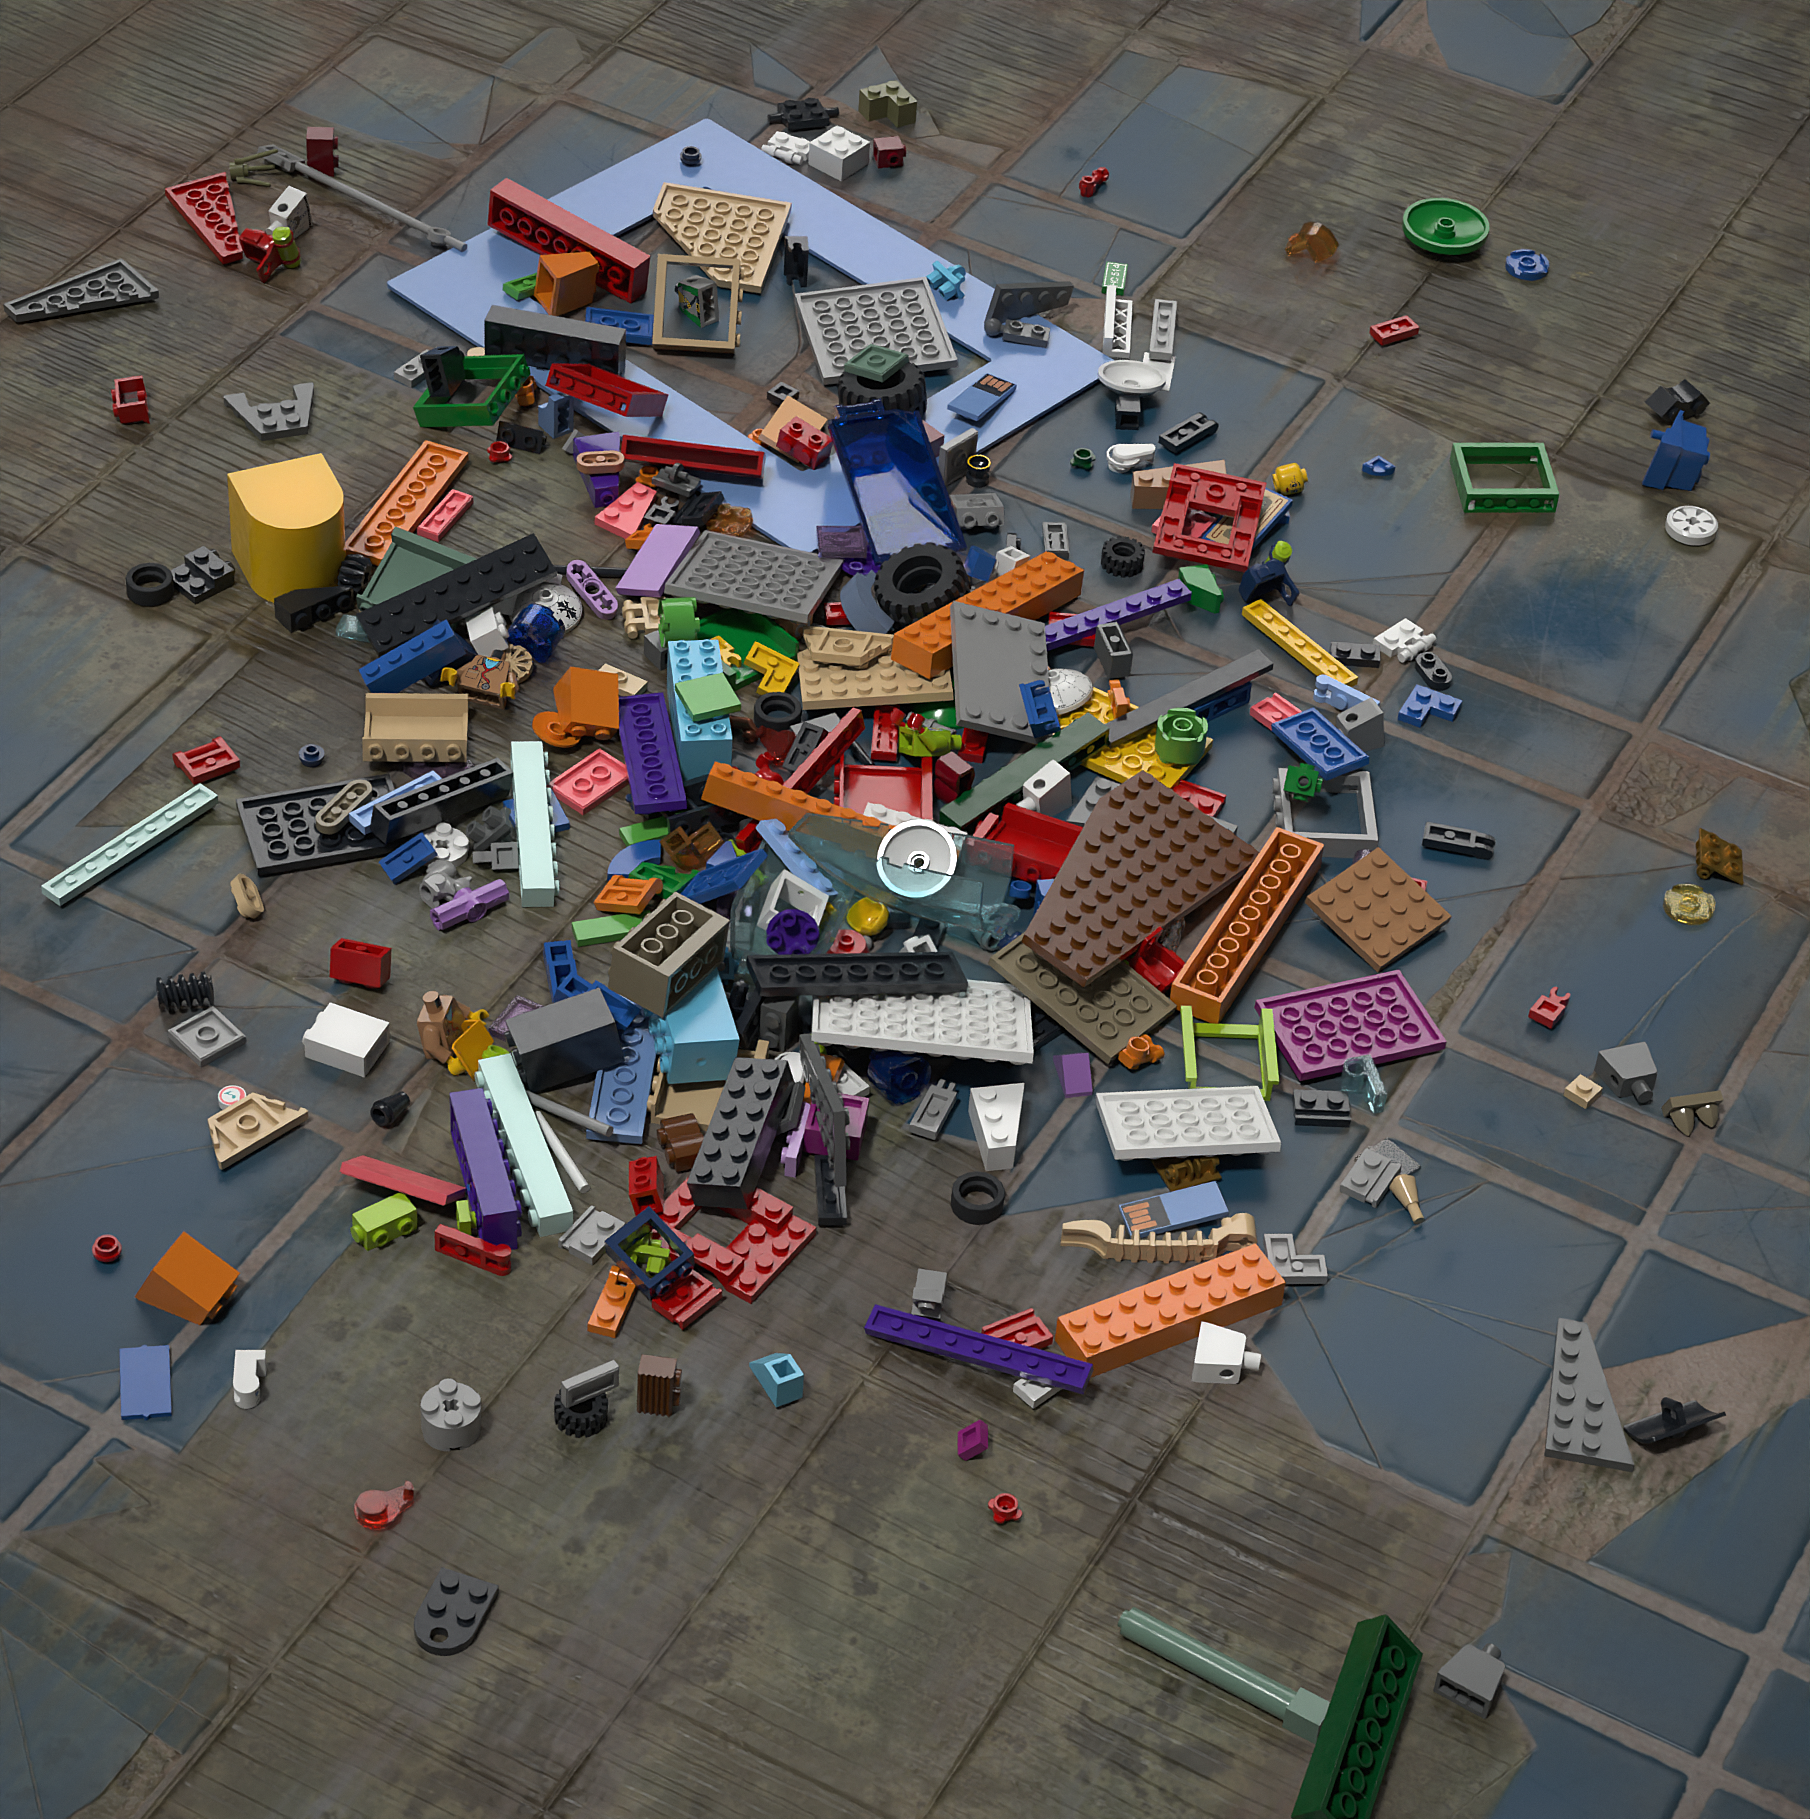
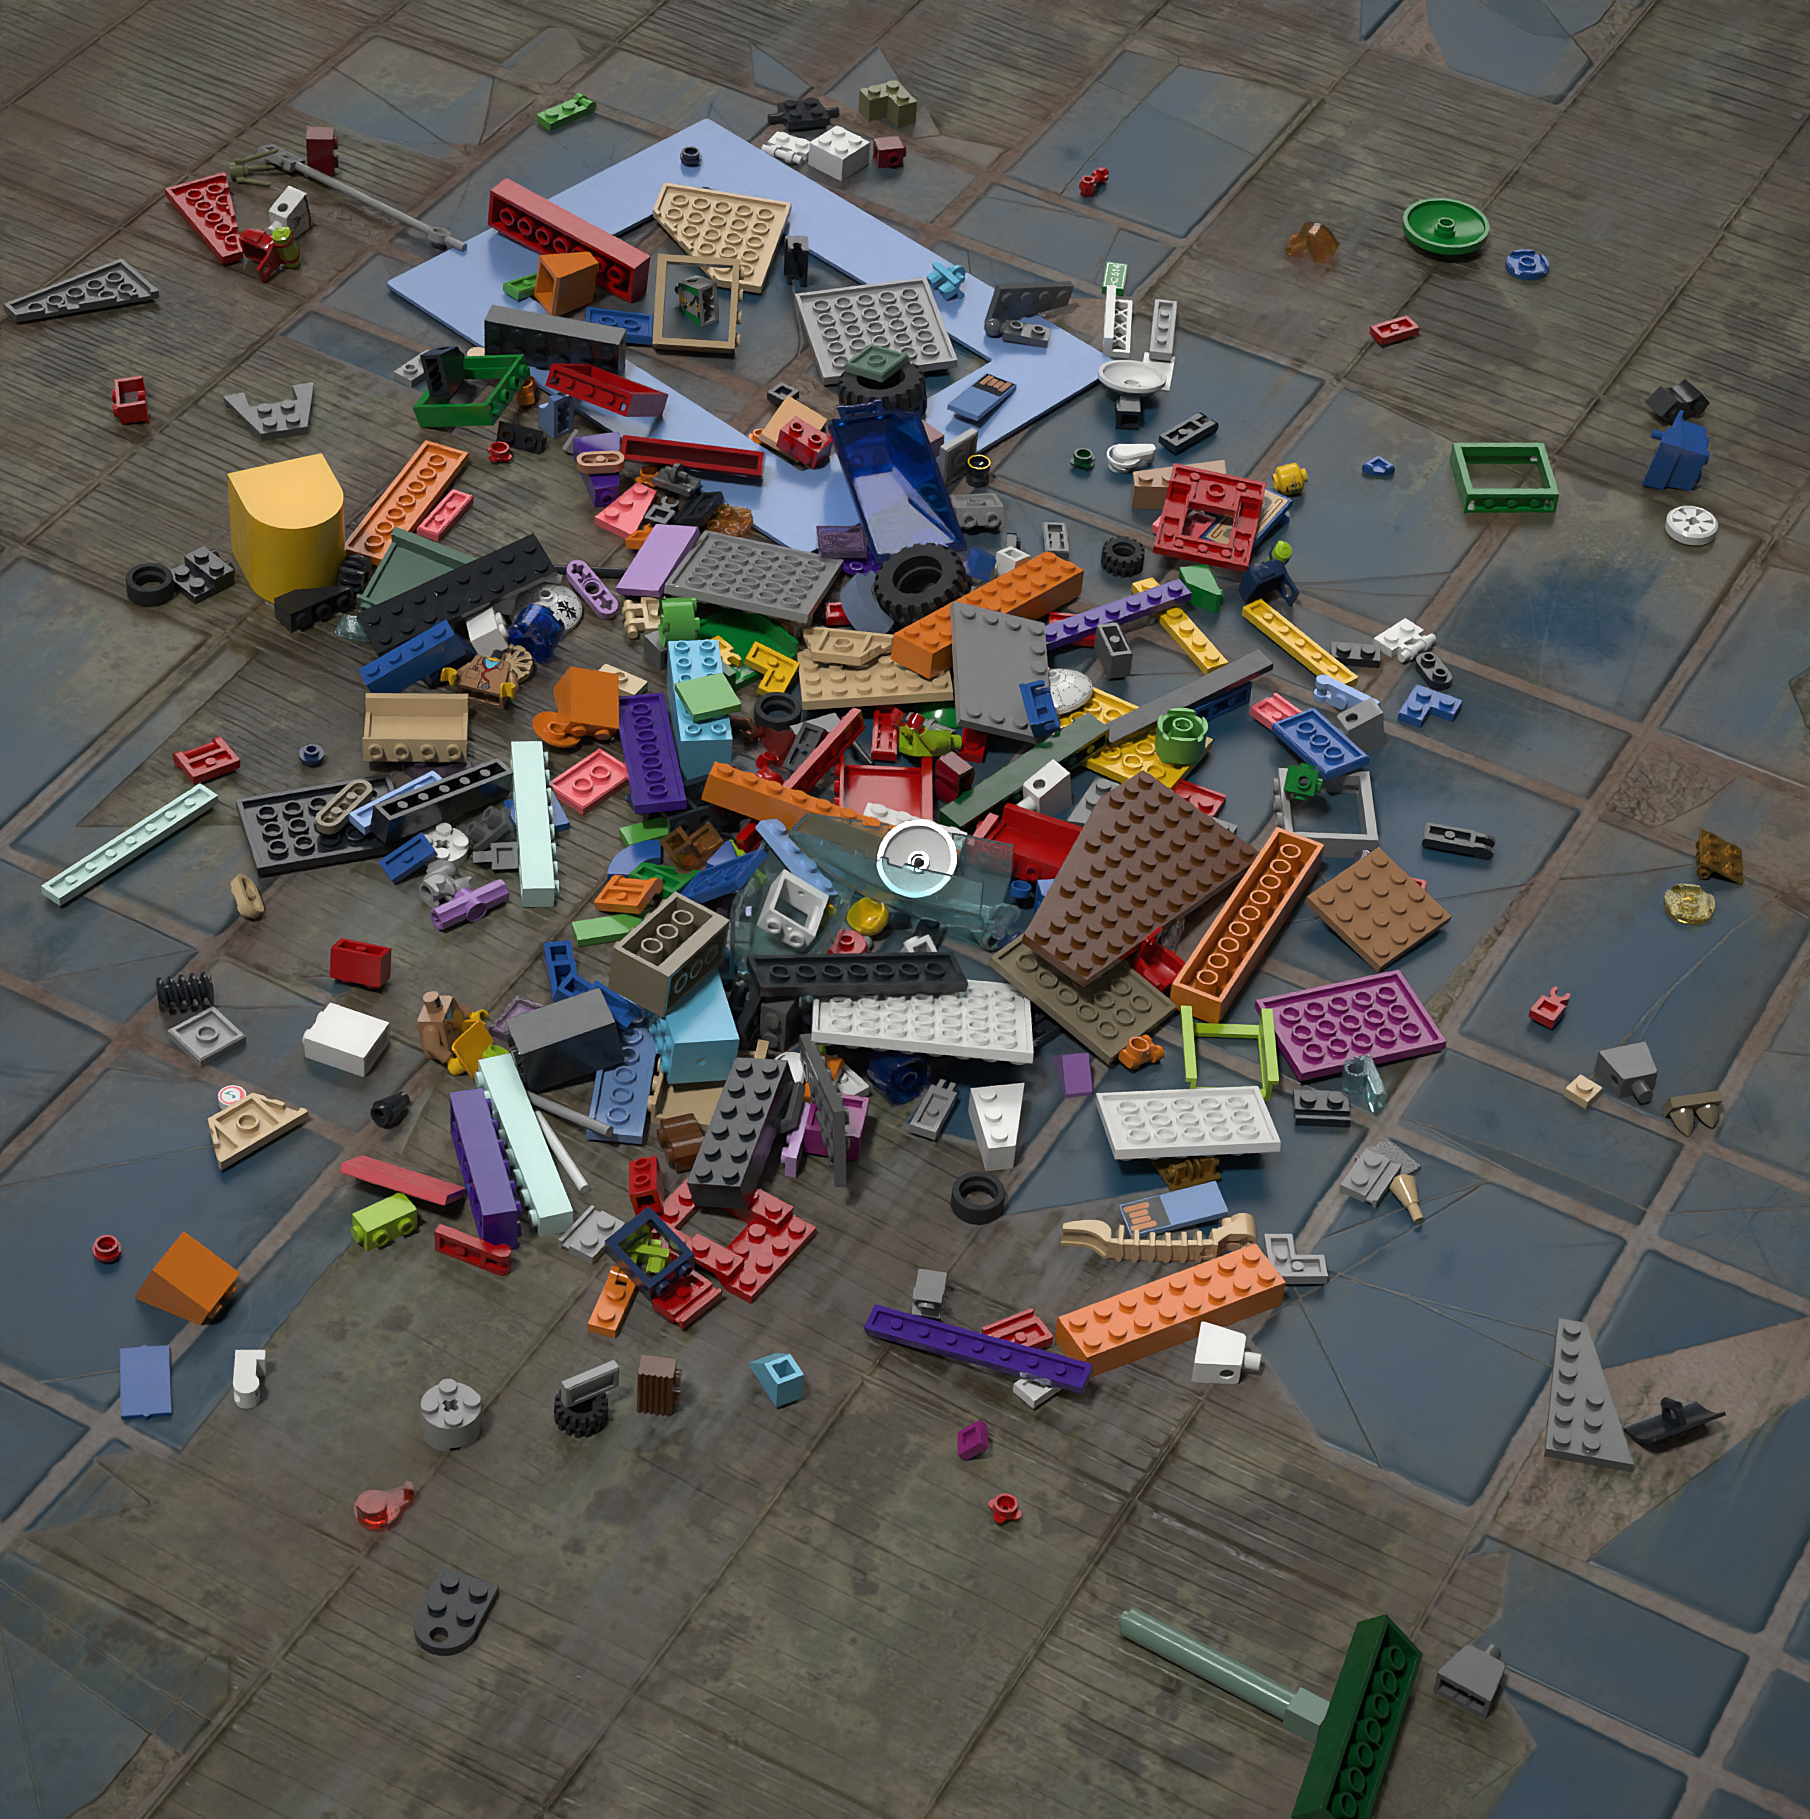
(465, 1219): lime plate -> none
(566, 112): none -> bright green plate
(792, 932): dark purple dish -> none
(829, 1199): black plate -> none
(1119, 703): orange plate -> none
(1185, 633): none -> yellow plate

